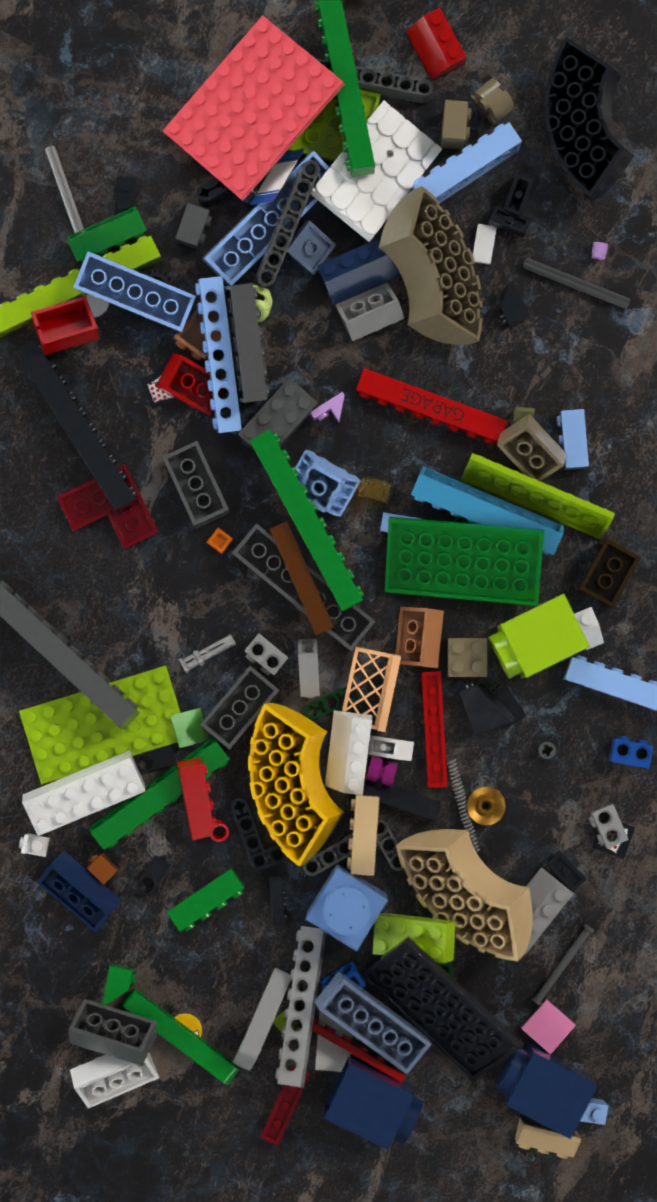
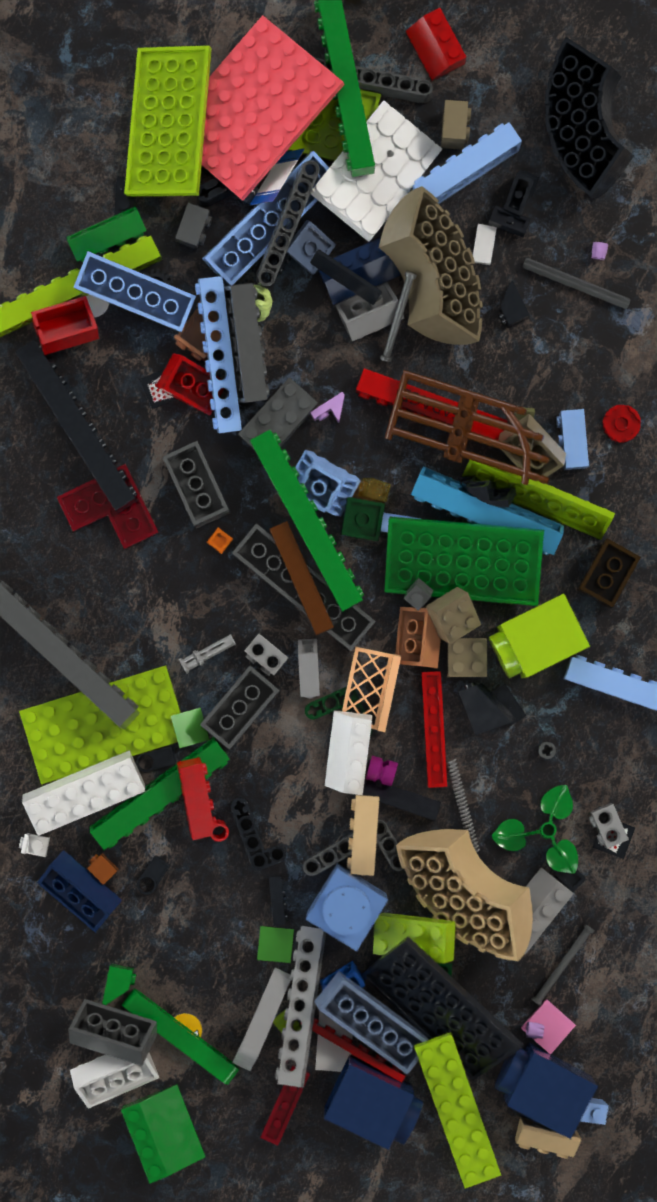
(64, 189): light grey axle -> none
(163, 1133): none -> green slope
(168, 121): none -> lime plate
(206, 899): green brick -> none
(275, 944): none -> bright green sticker
(289, 782): yellow brick -> none
(346, 277): none -> black slope
(362, 519): none -> dark green plate
(386, 356): none -> dark grey bar
(391, 748): white slope -> none
(418, 594): none -> dark grey brick
(453, 615): none -> dark tan brick
(457, 1110): none -> lime plate
(461, 432): none -> reddish brown piece
(487, 491): none -> black slope
(492, 101): dark tan brick -> none
(493, 812): pearl gold dish -> none
(534, 1030): none -> lavender hose
(562, 856): none -> green plant
(590, 627): white slope -> none
(621, 423): none -> red tile
(630, 756): blue brick -> none

